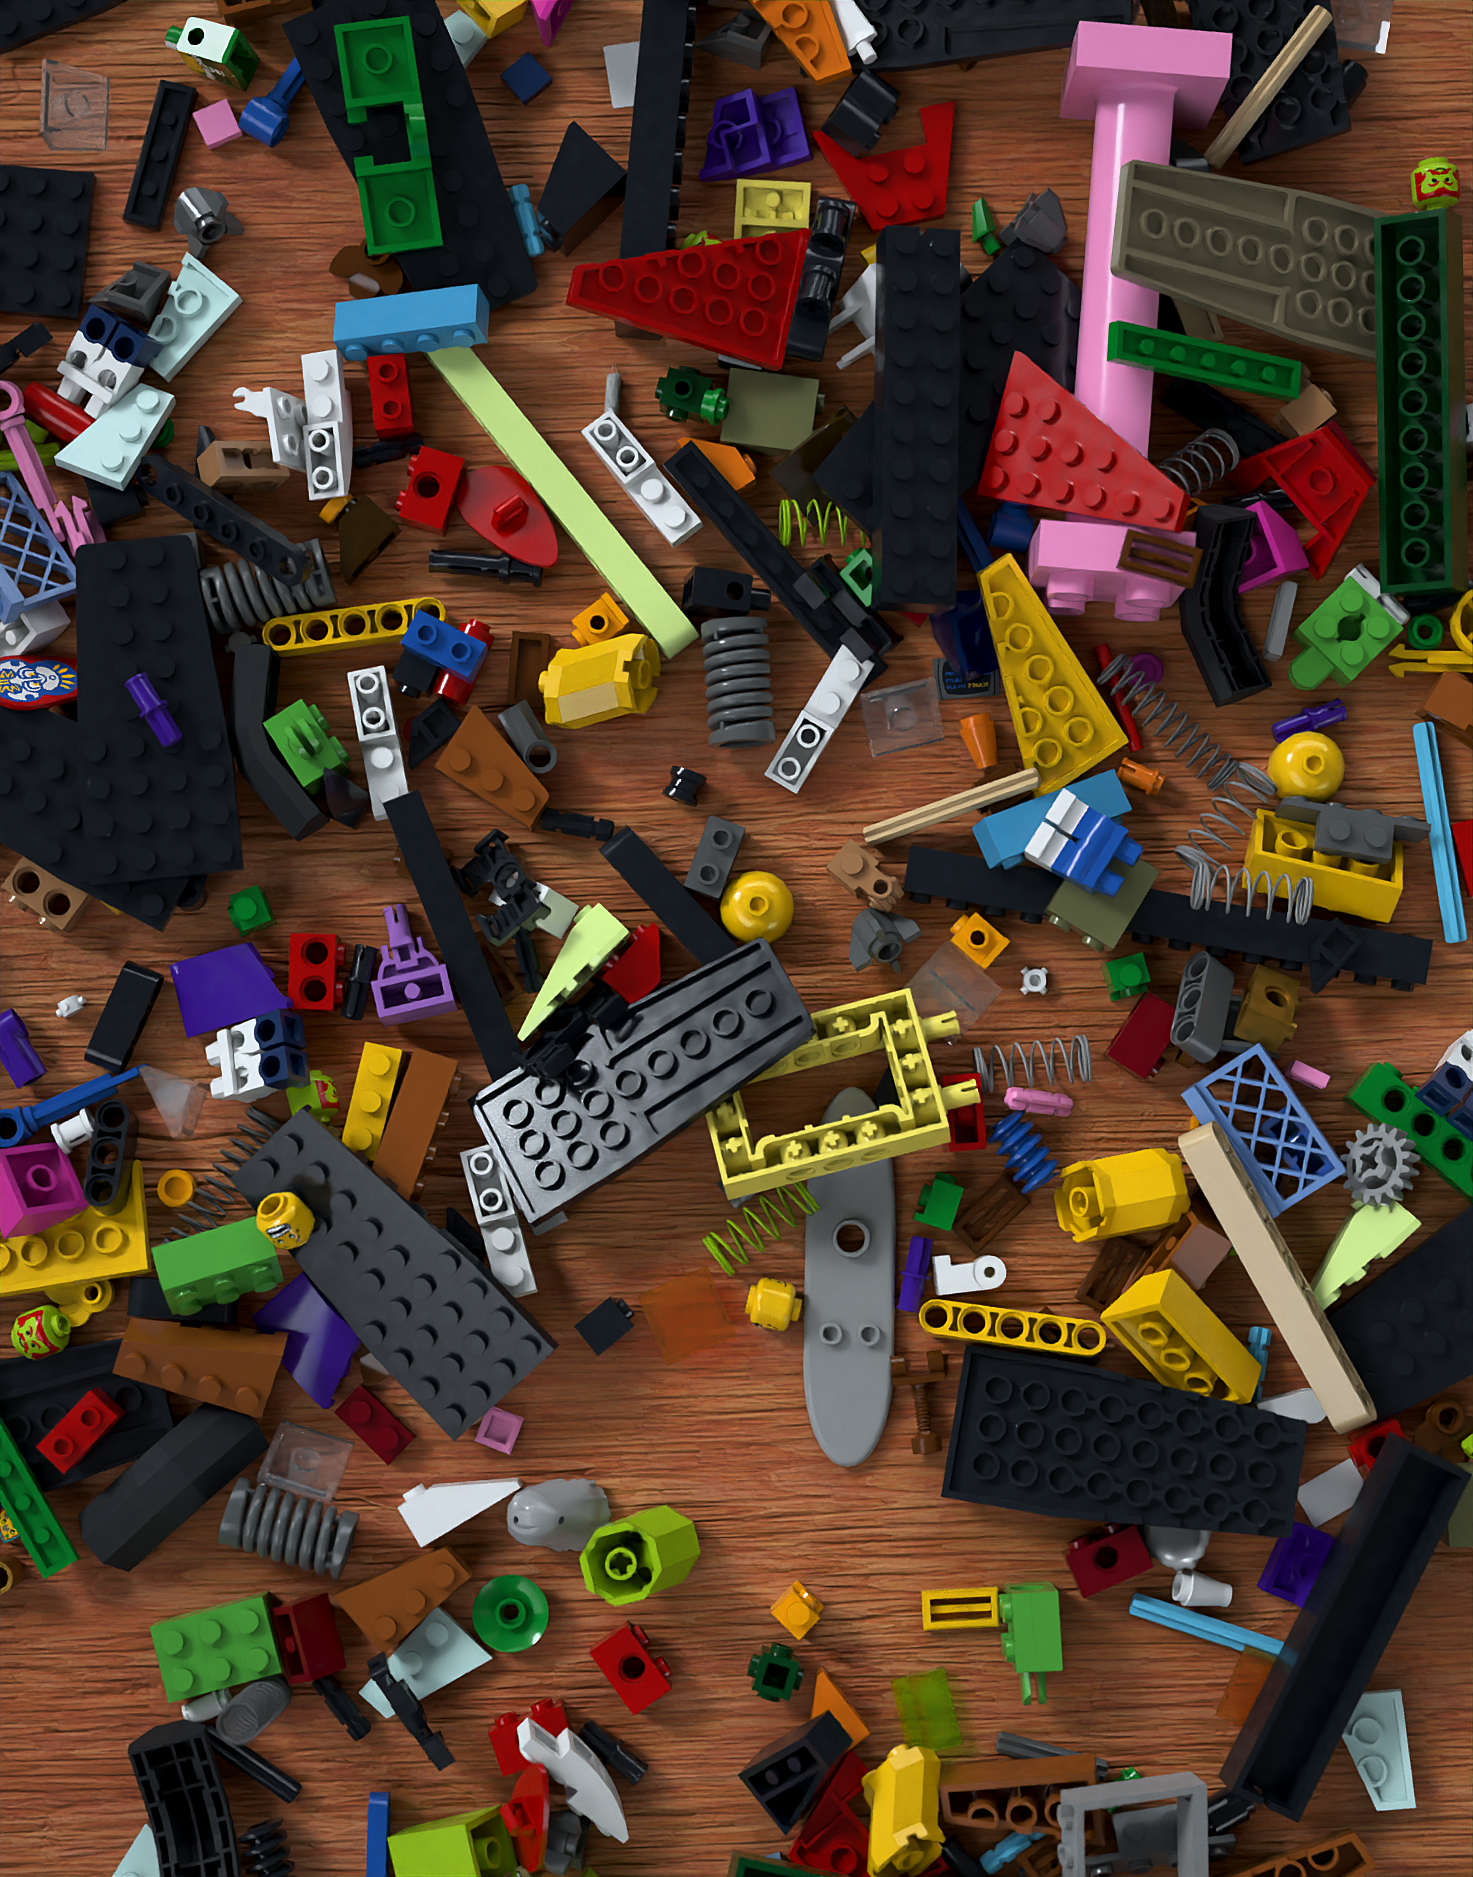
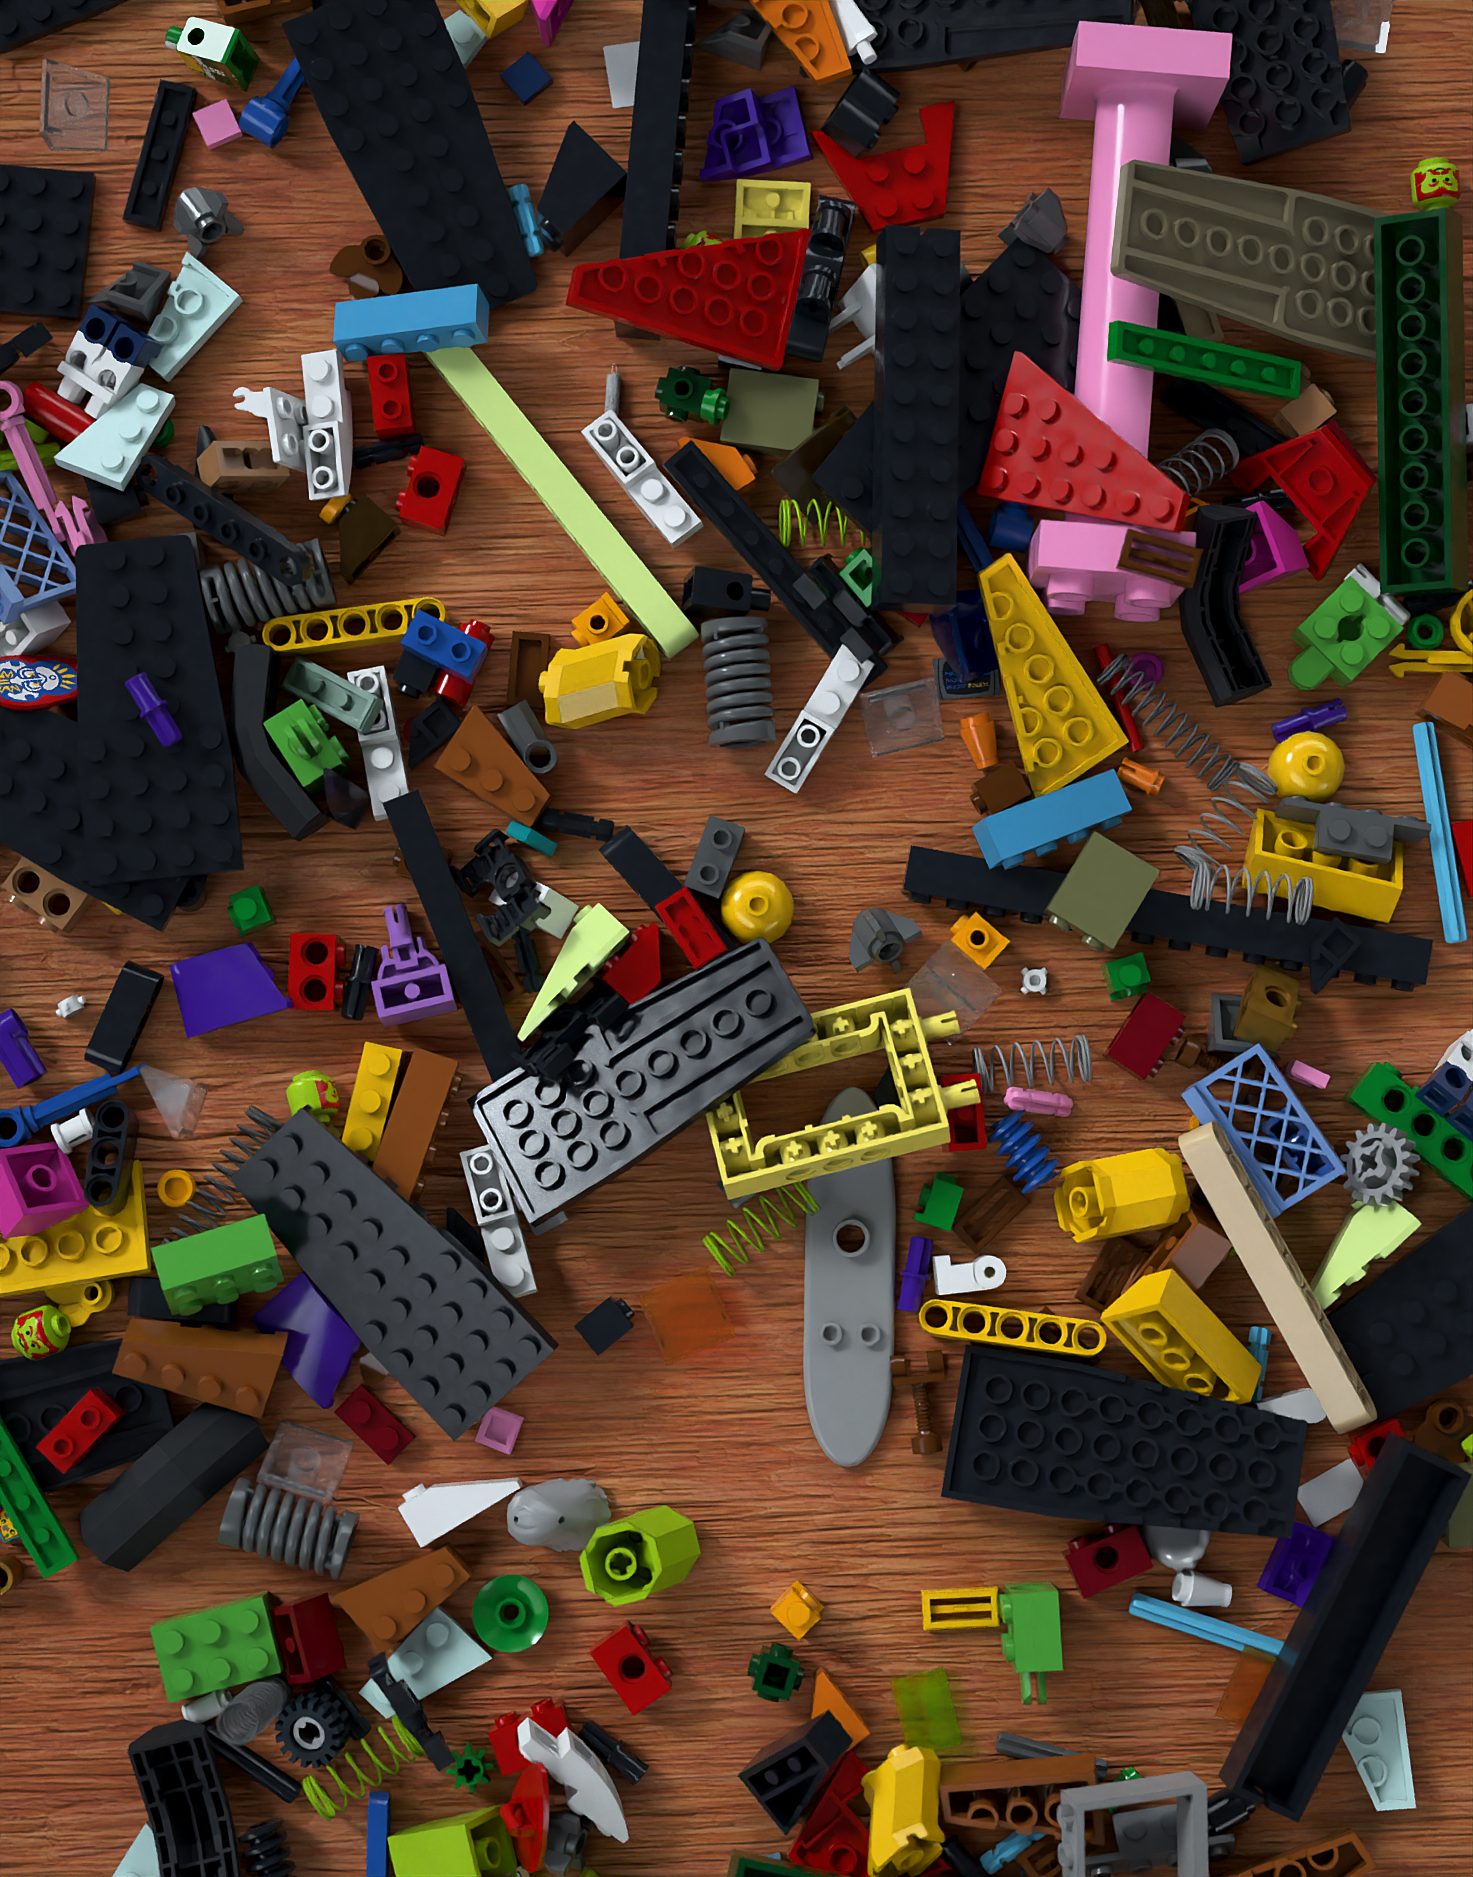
(259, 1057): hips -> none
(284, 1220): yellow head -> none
(310, 1781): none -> lime piece
(325, 1716): none -> black bush
(332, 694): none -> sand green tile
(396, 197): green plate -> none
(478, 1759): none -> green gear
(483, 565): black pin -> none
(508, 515): red shield -> none
(532, 838): none -> teal tile
(684, 786): black wheel -> none
(691, 928): none -> red plate
(772, 1304): yellow head -> none
(862, 873): medium nougat brick -> none
(952, 806): tan axle -> none
(984, 227): green bar -> none
(1096, 846): blue hips -> none
(1202, 1007): dark grey beam -> none
(1267, 87): tan axle -> none
(1279, 621): light grey tile -> none

